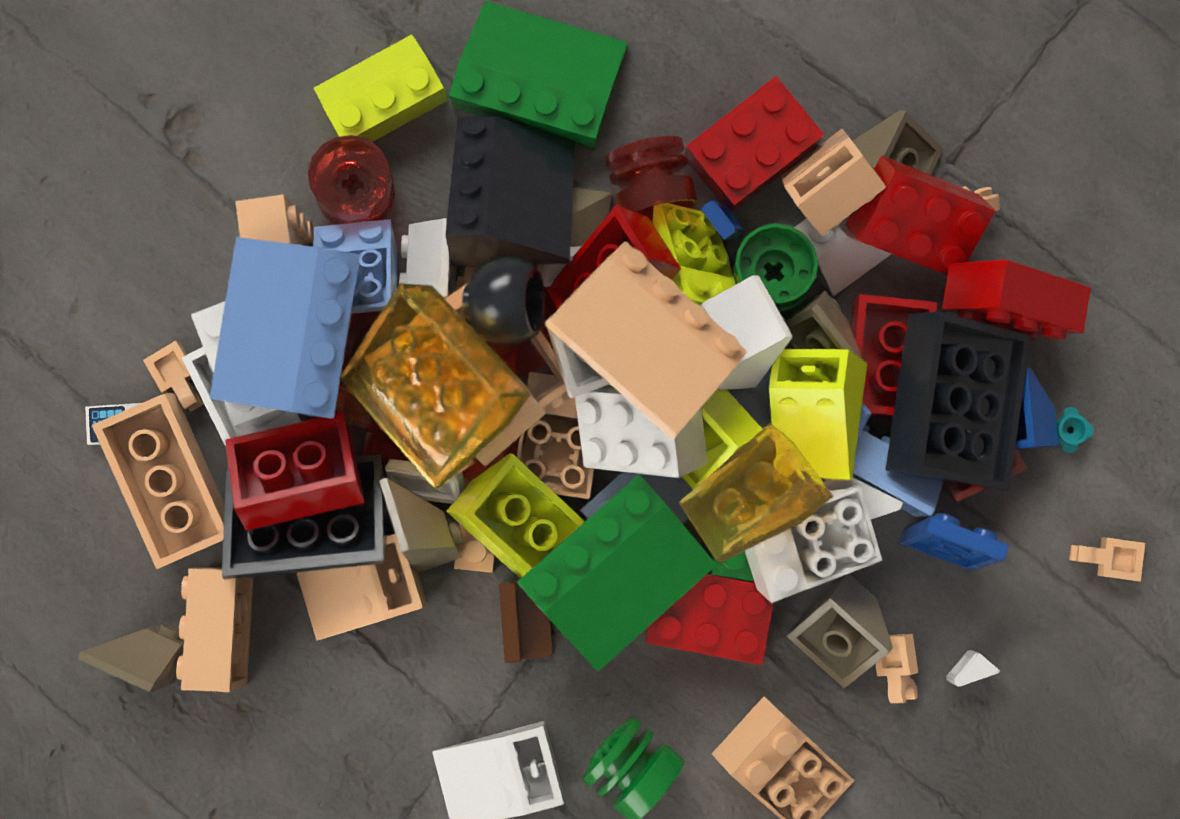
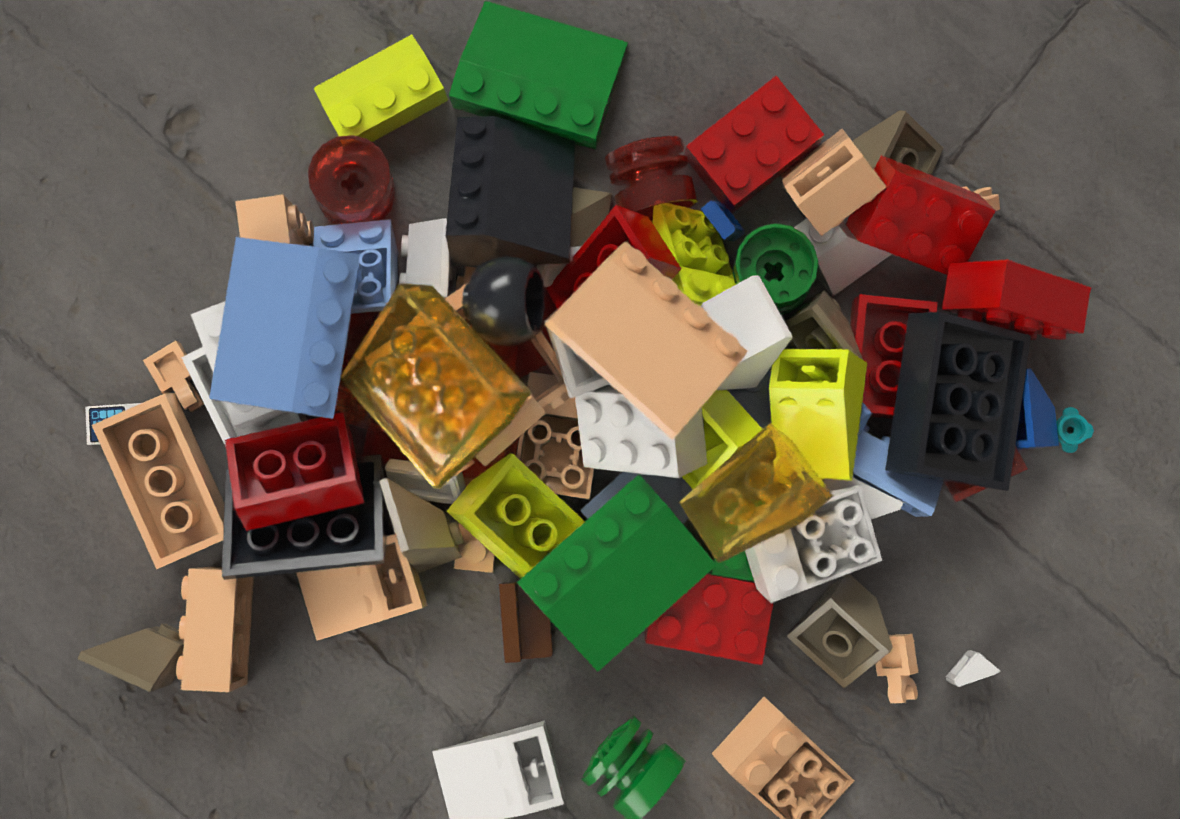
(949, 542): blue plate -> none
(1114, 558): light nougat plate -> none

